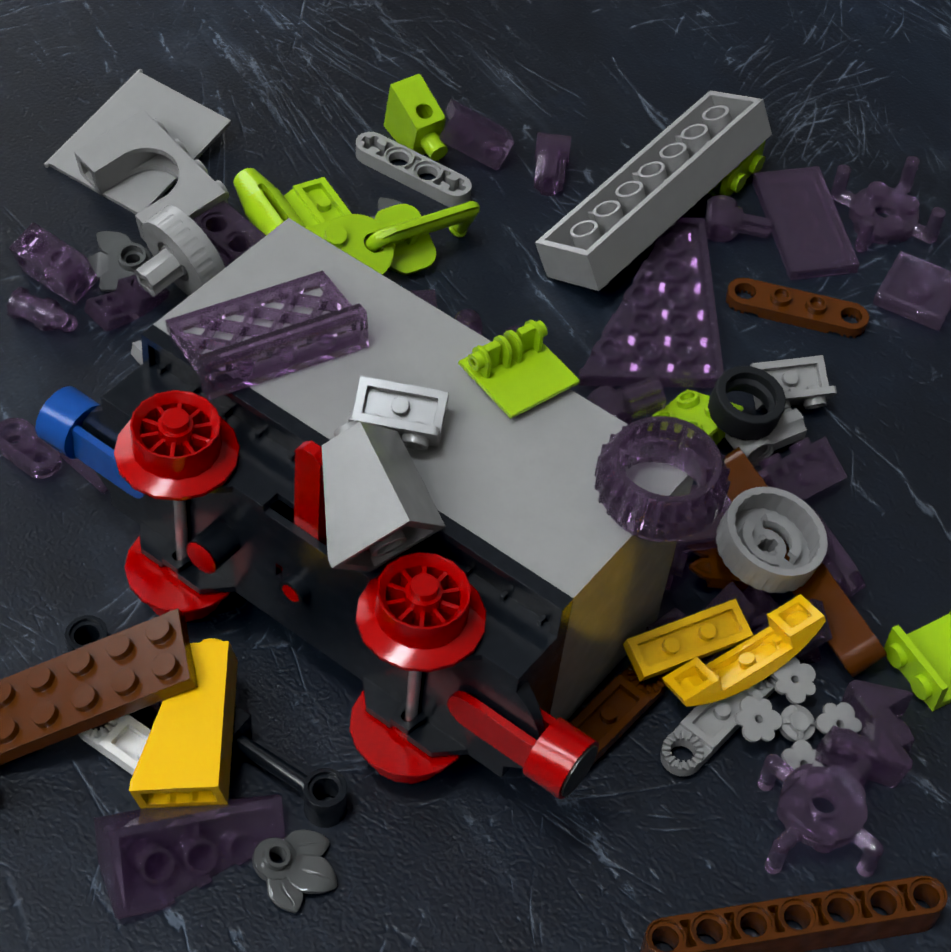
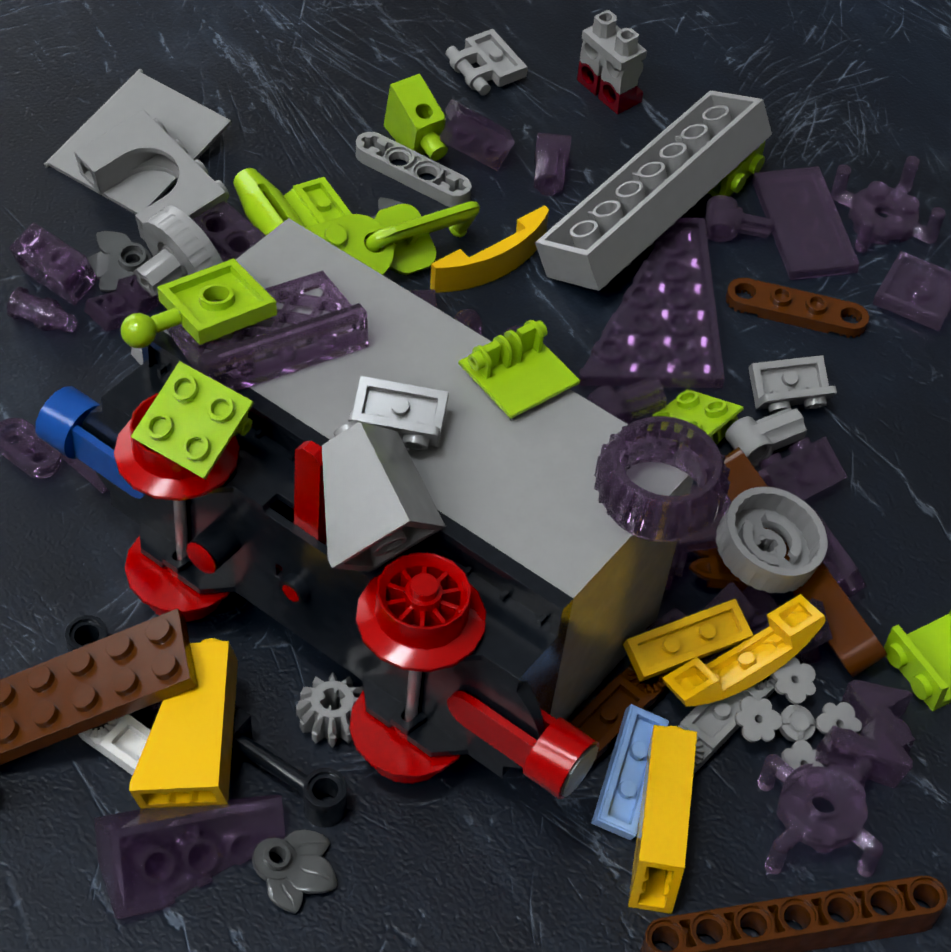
(189, 303): none -> lime plate
(193, 420): none -> lime hinge
(327, 709): none -> light grey gear
(462, 272): none -> yellow slope
(495, 59): none -> light grey plate
(613, 60): none -> light grey hips
(624, 781): none -> light blue tile
(663, 820): none -> yellow slope
(756, 383): black tyre -> none

